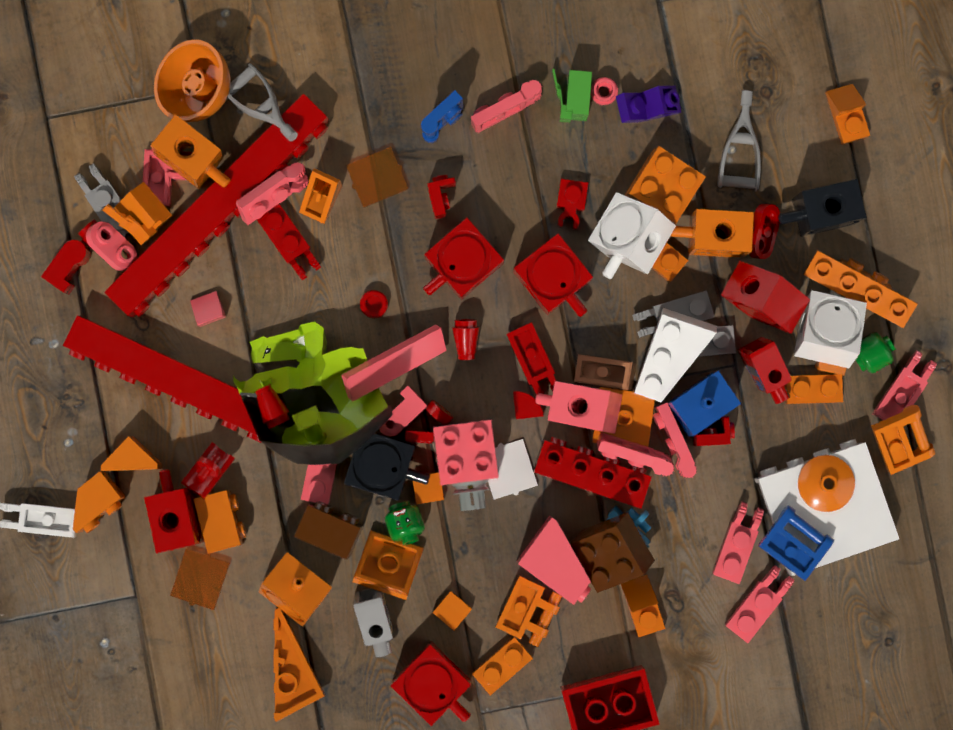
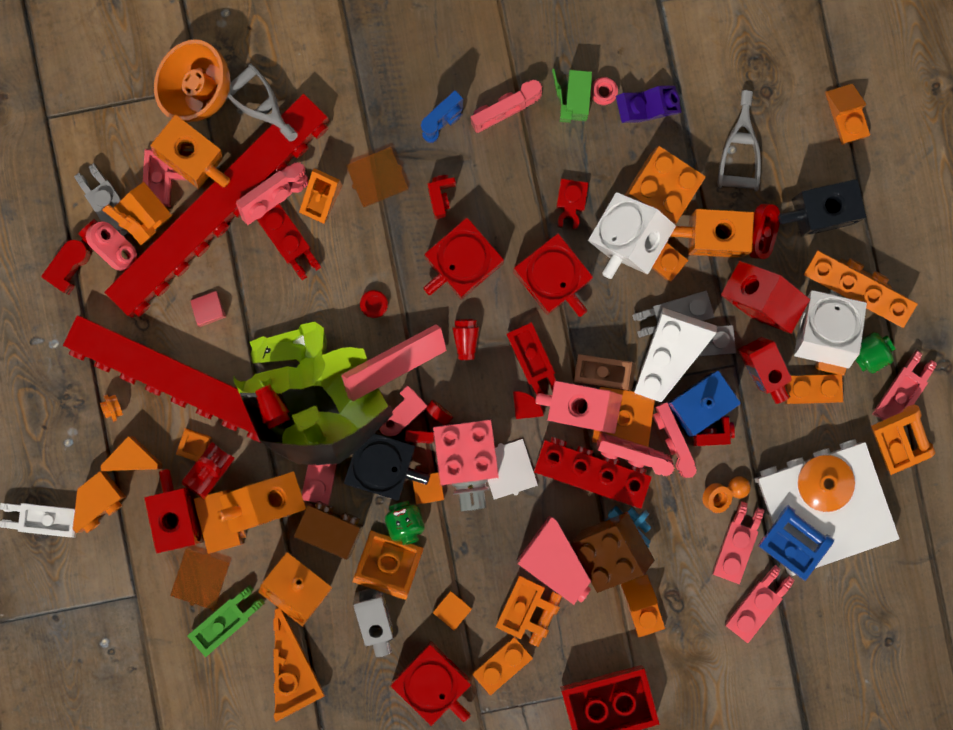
(111, 407): none -> orange plate
(193, 444): none -> orange tile
(223, 623): none -> bright green hinge
(261, 502): none -> orange piece
(738, 487): none -> orange plate

